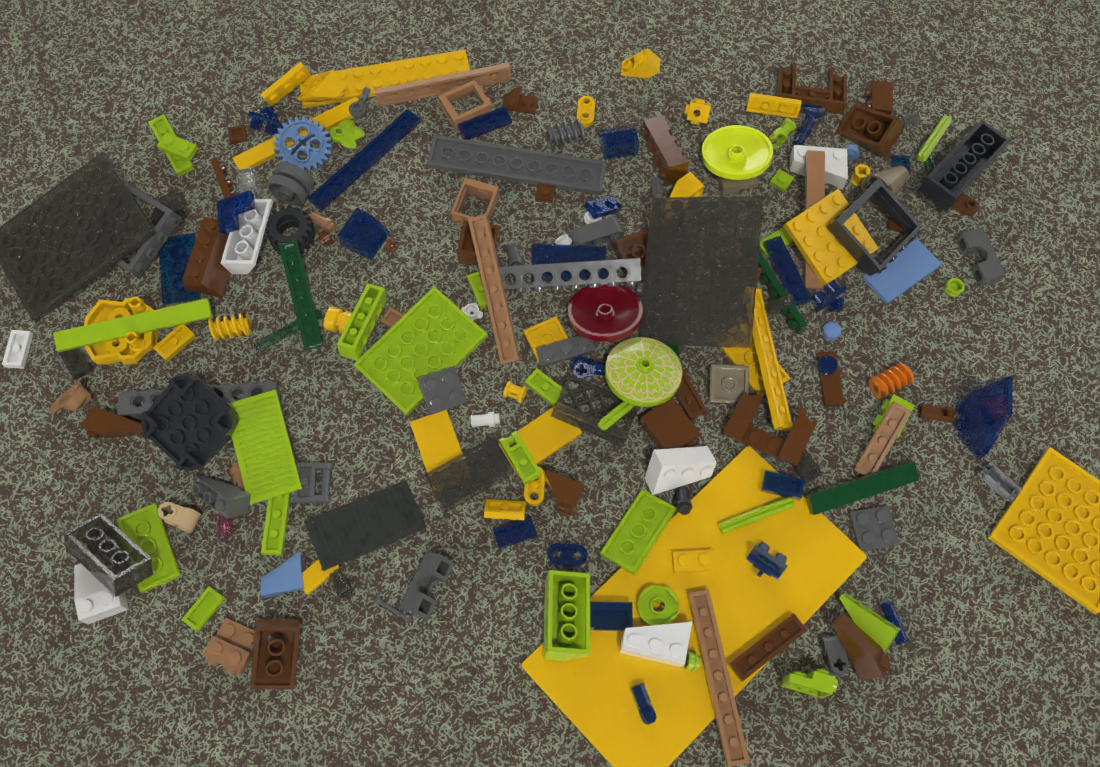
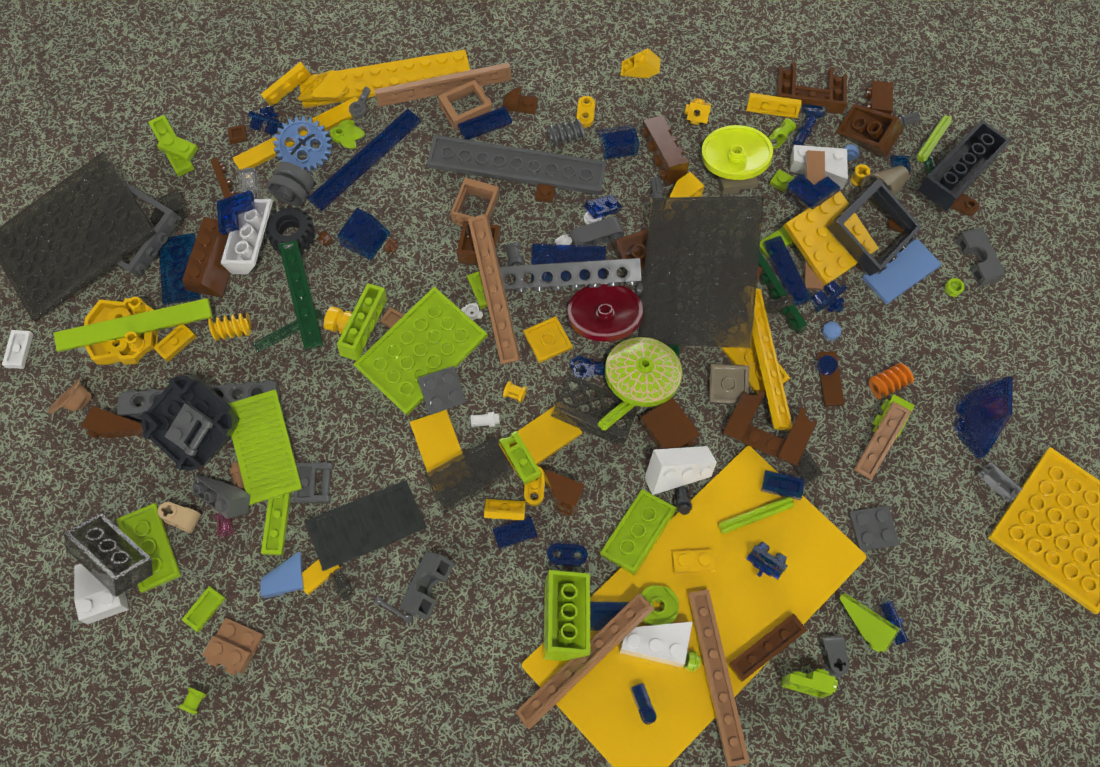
(76, 363): clear smoke plate -> none
(184, 427): none -> dark grey plate
(192, 701): none -> lime bush
(274, 653): reddish brown slope -> none
(325, 223): medium nougat animal -> none
(544, 386): lime plate -> none
(564, 350): dark grey plate -> none
(578, 668): none -> medium nougat tile
(689, 398): reddish brown plate -> none
(813, 194): none -> clear blue plate
(862, 487): dark green tile -> none
(862, 650): reddish brown slope -> none
(935, 413): reddish brown bar -> none

